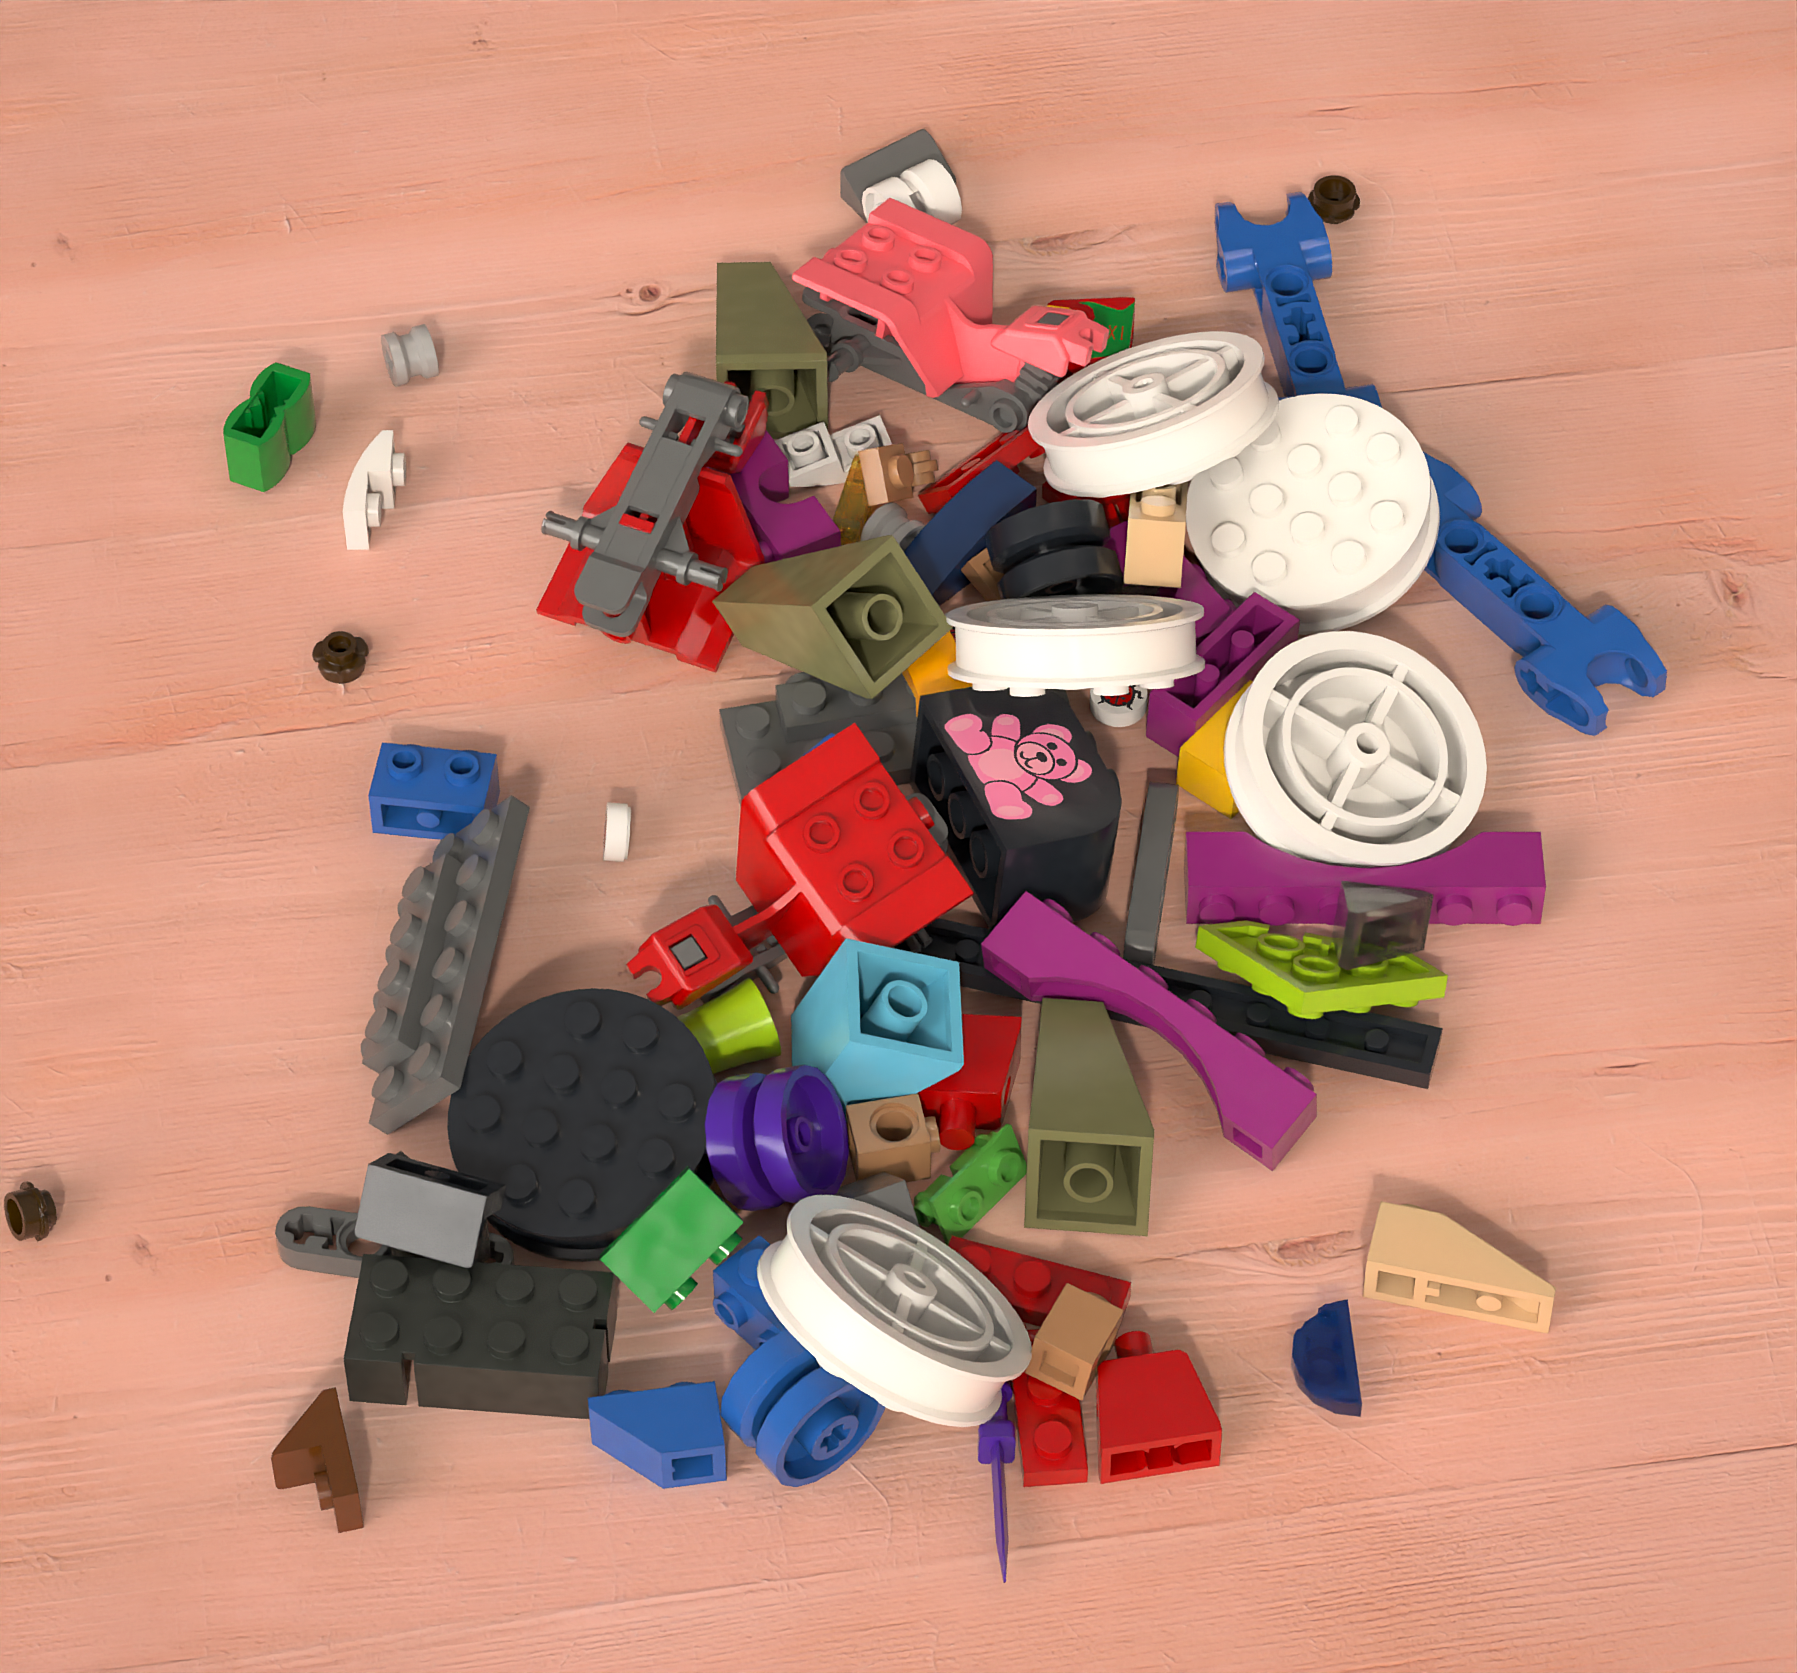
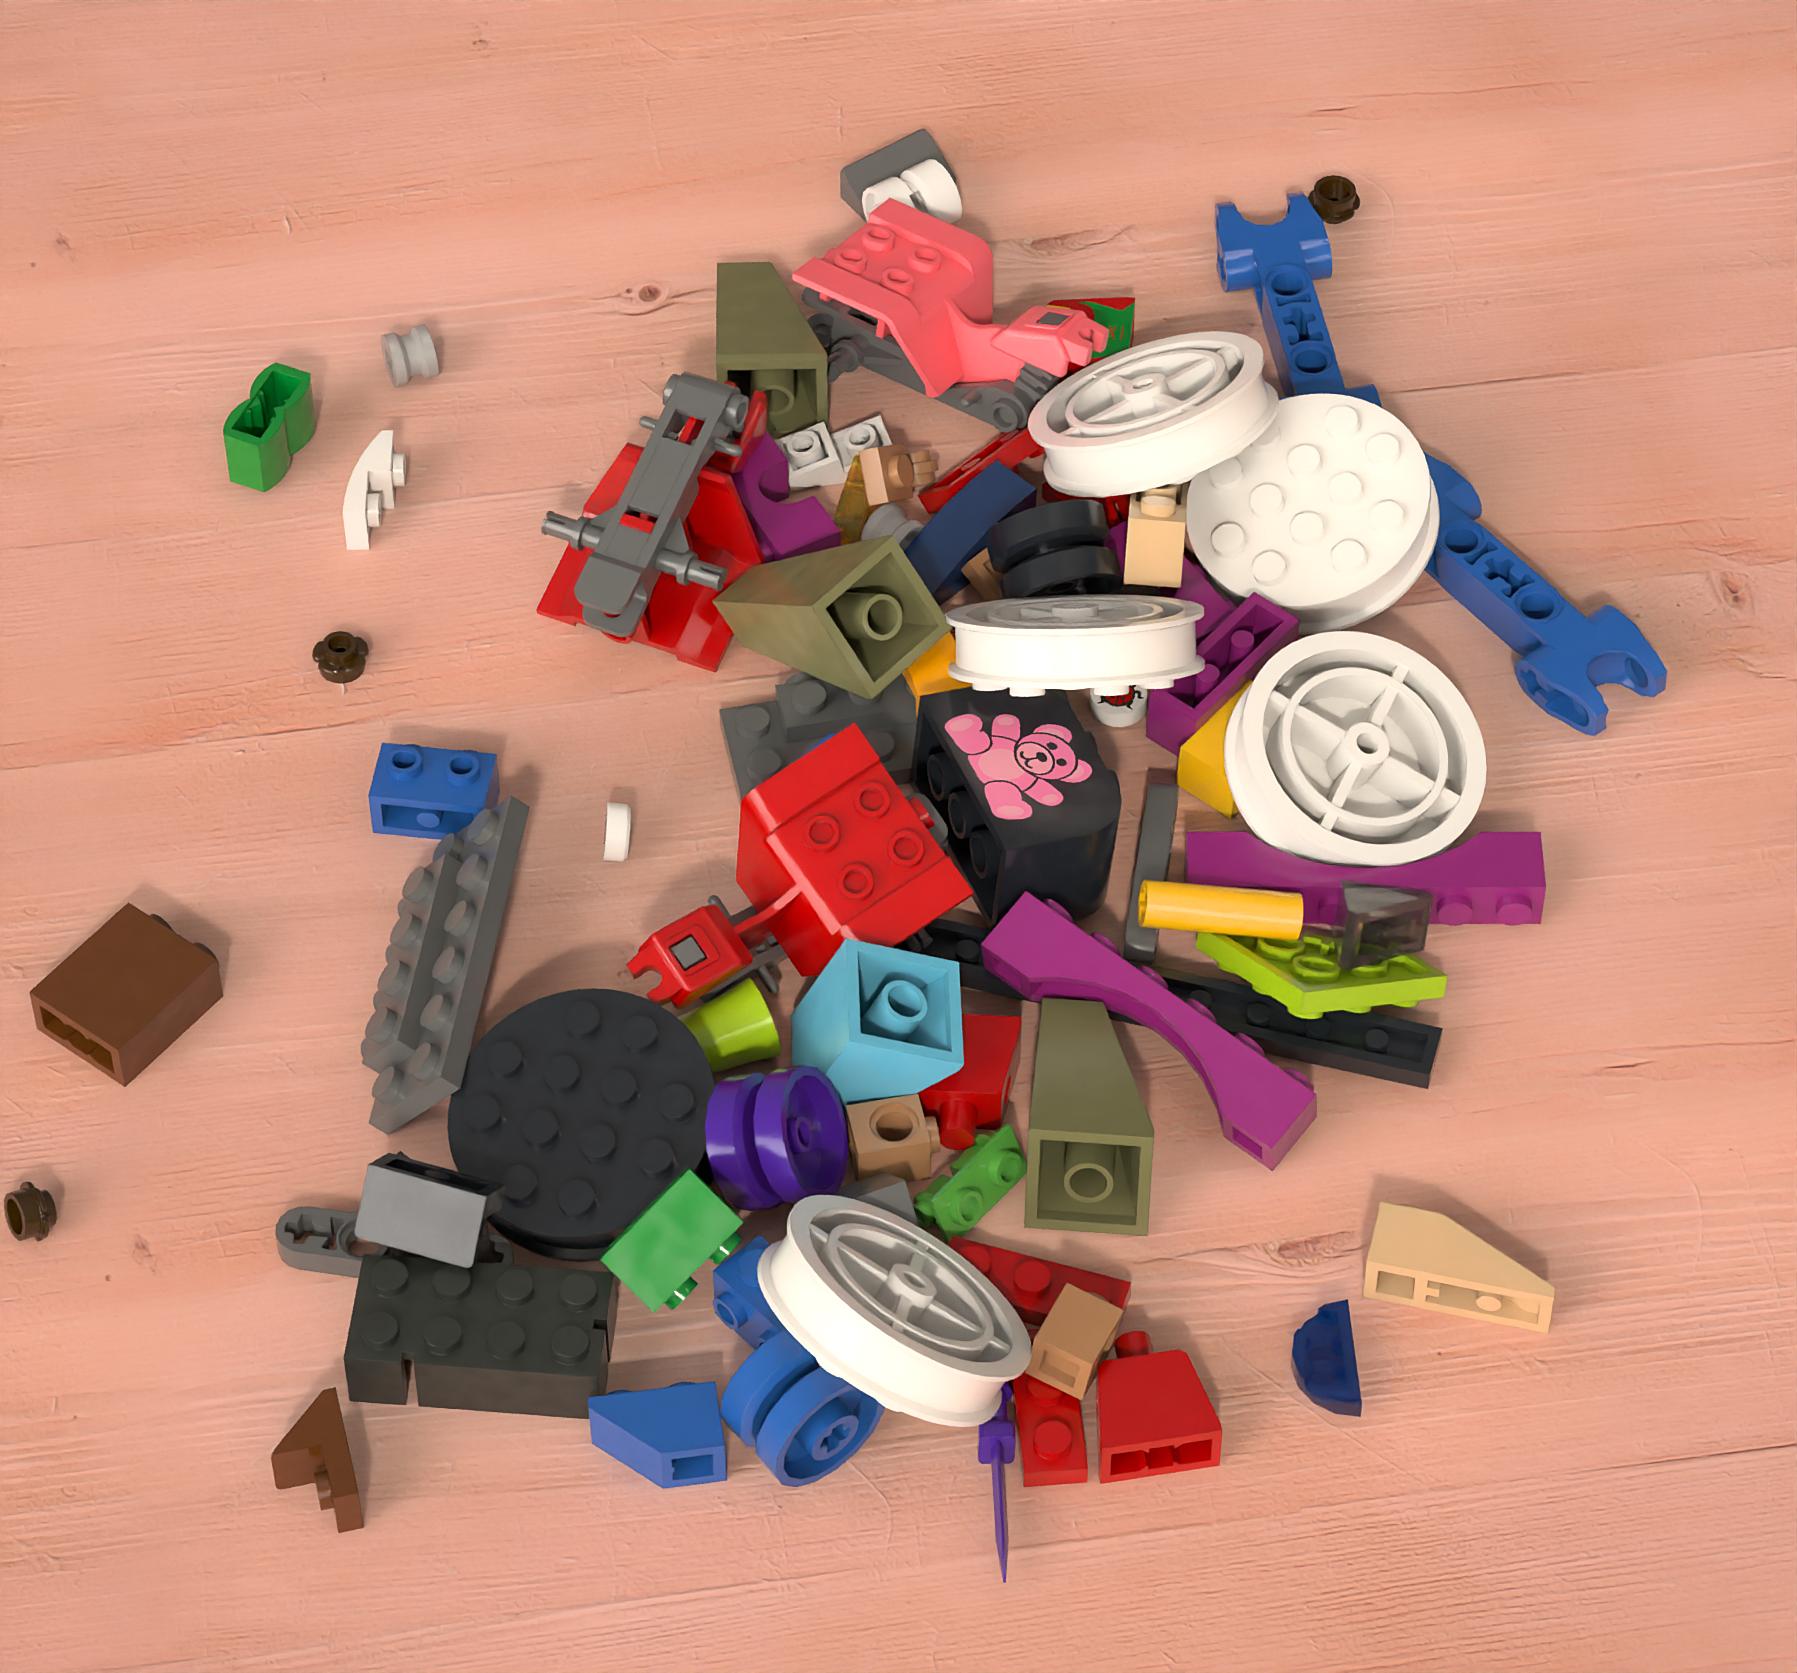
(127, 993): none -> reddish brown brick
(1220, 910): none -> yellow piece

